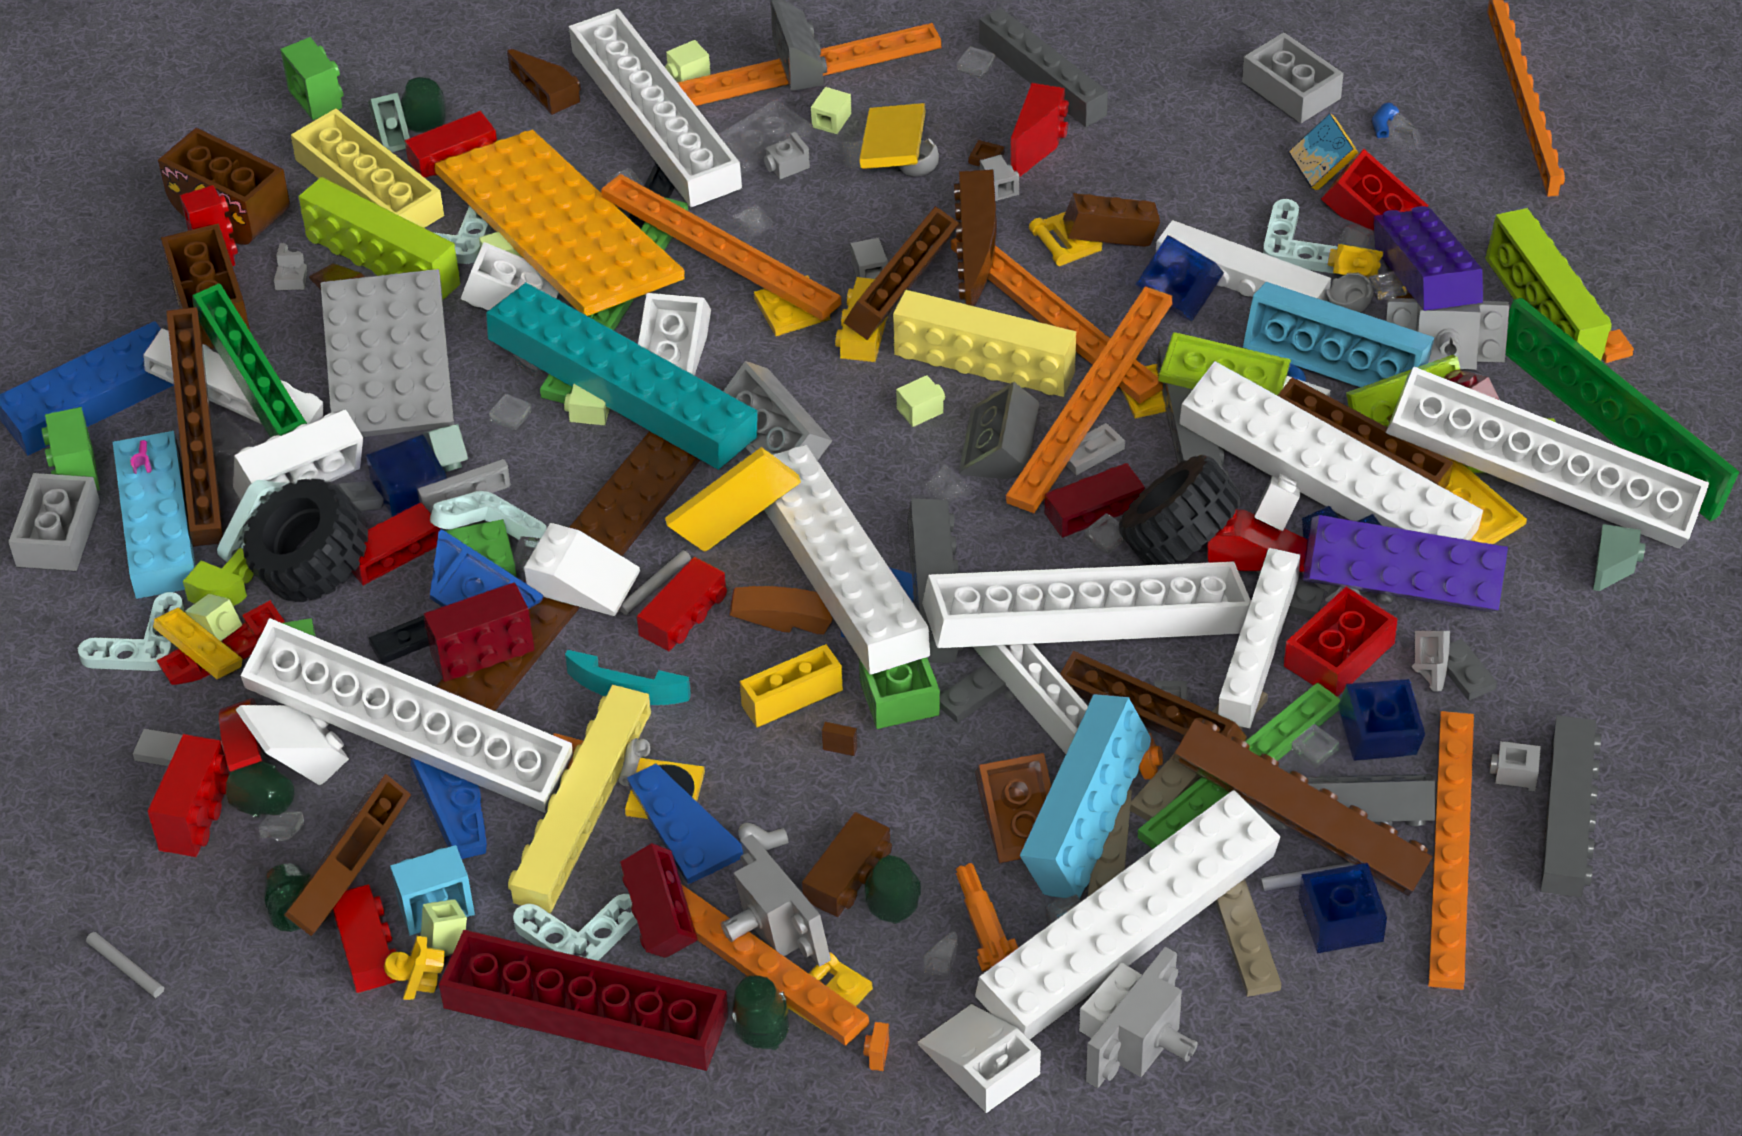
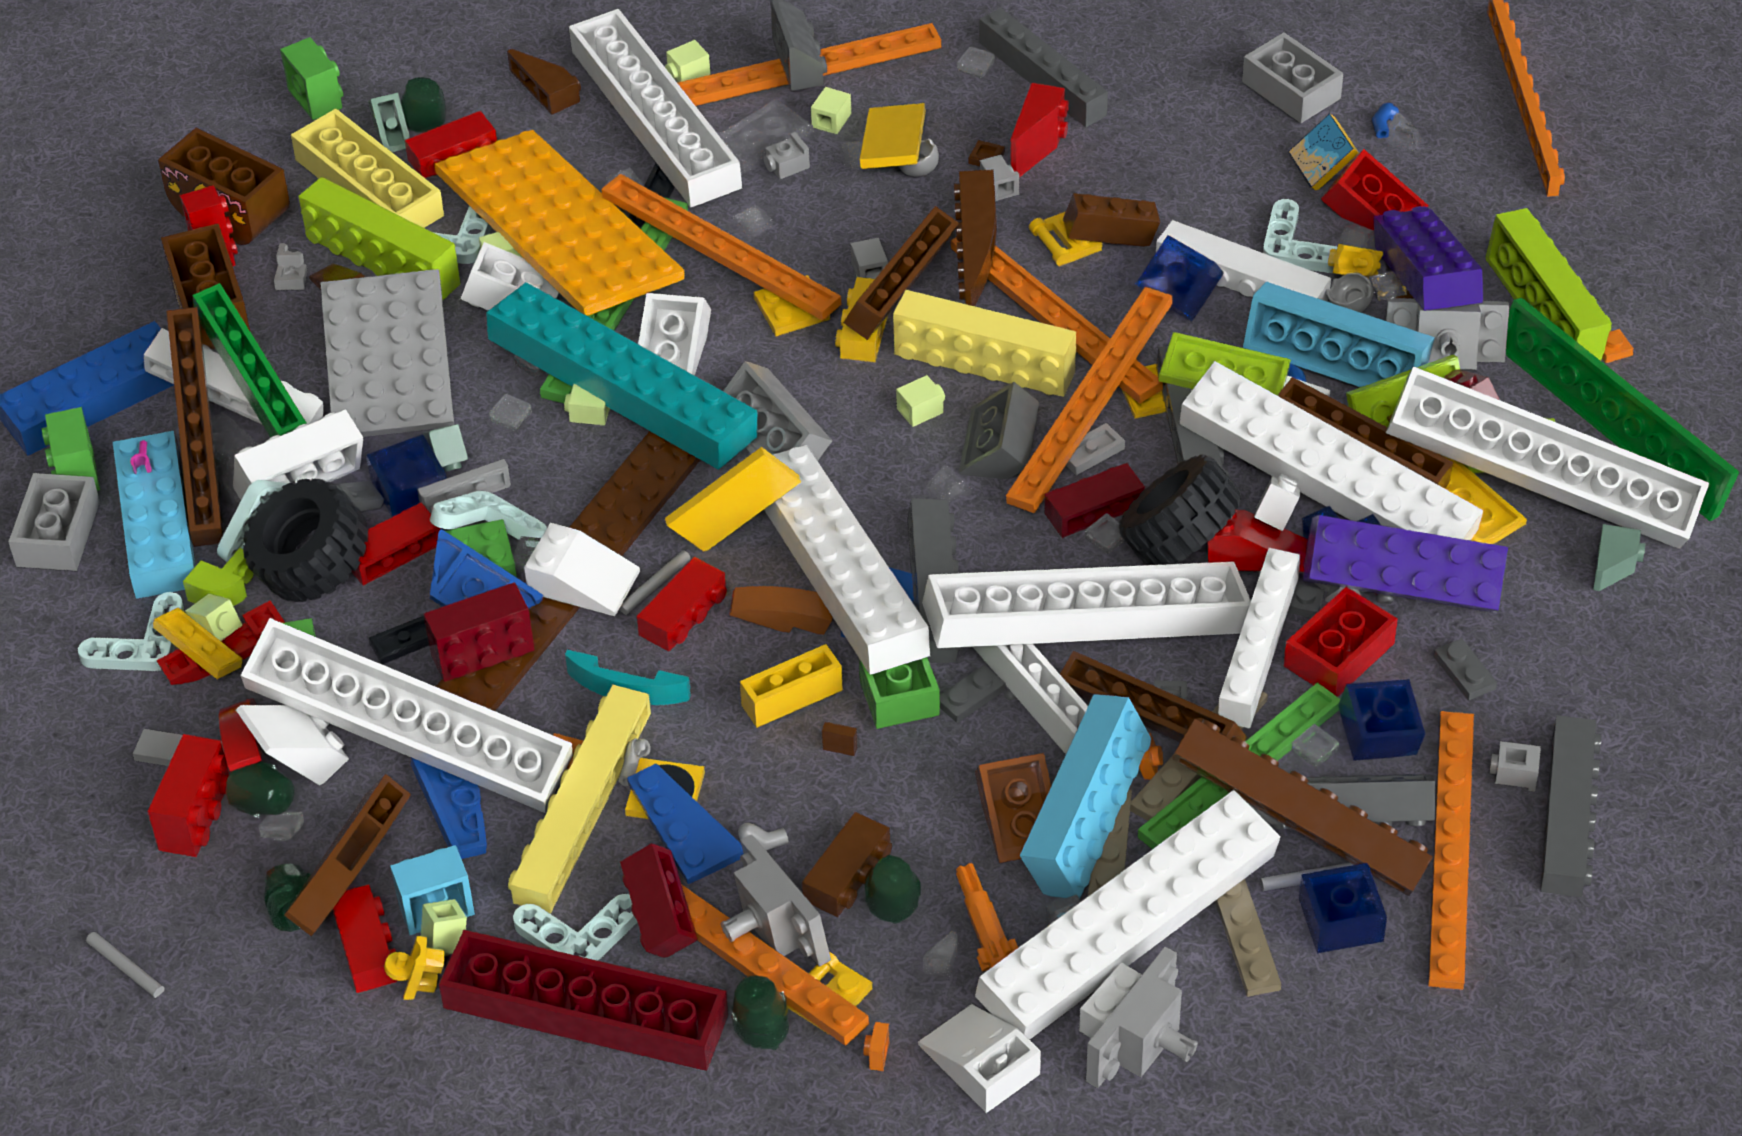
(1432, 656): light grey slope -> none

